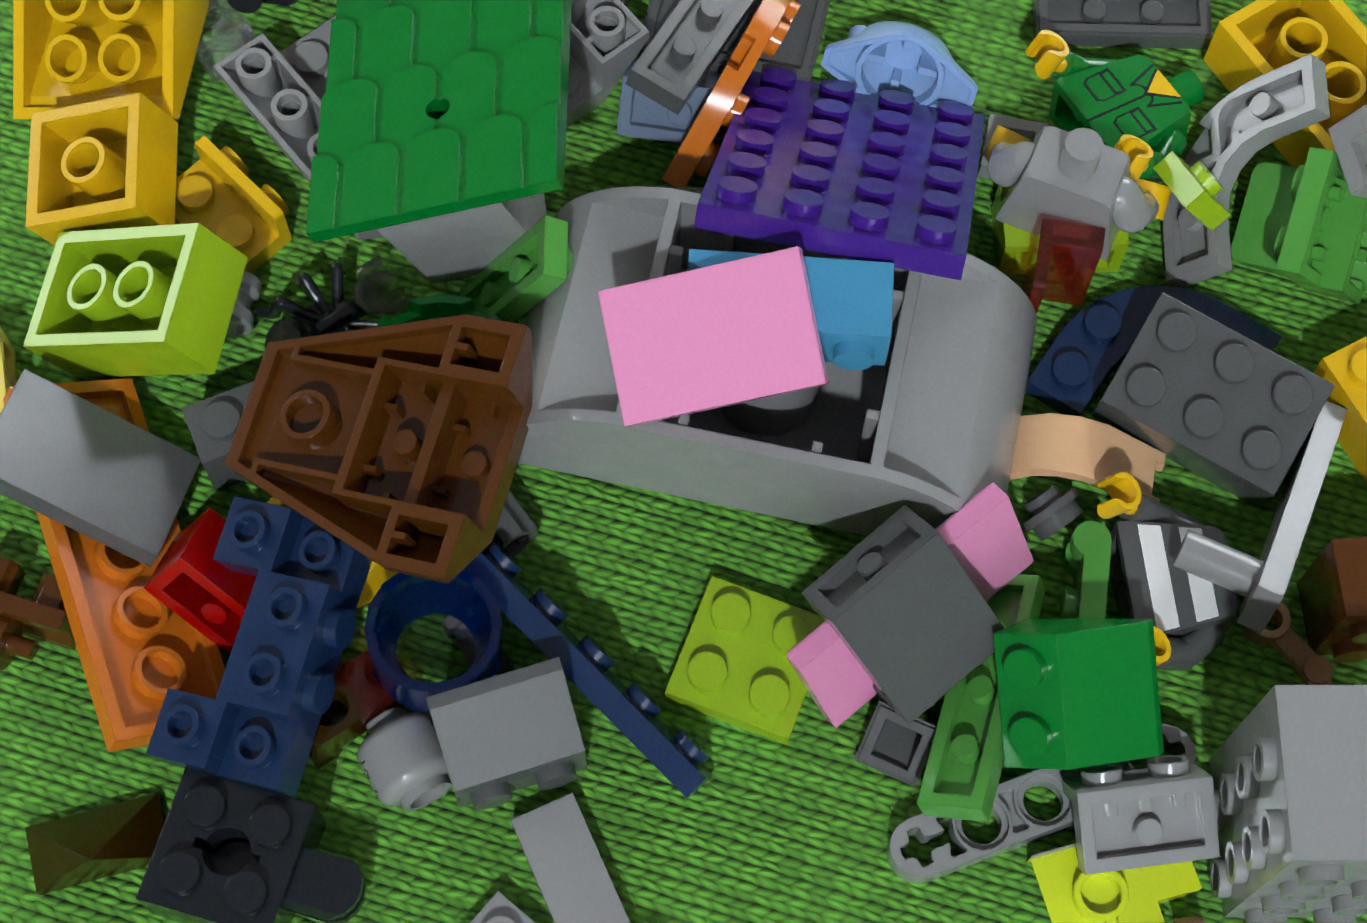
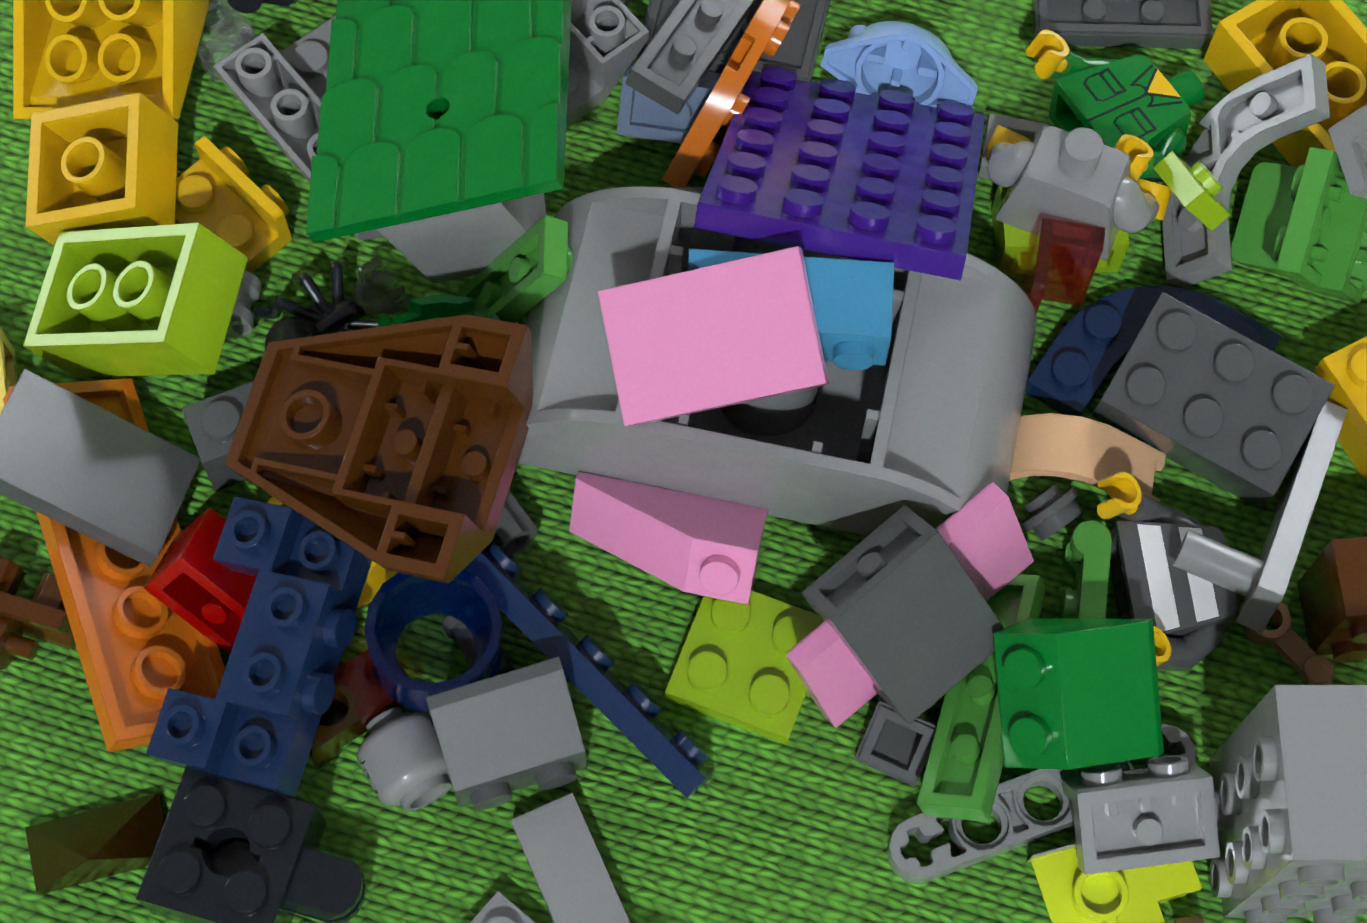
(674, 535): none -> bright pink slope

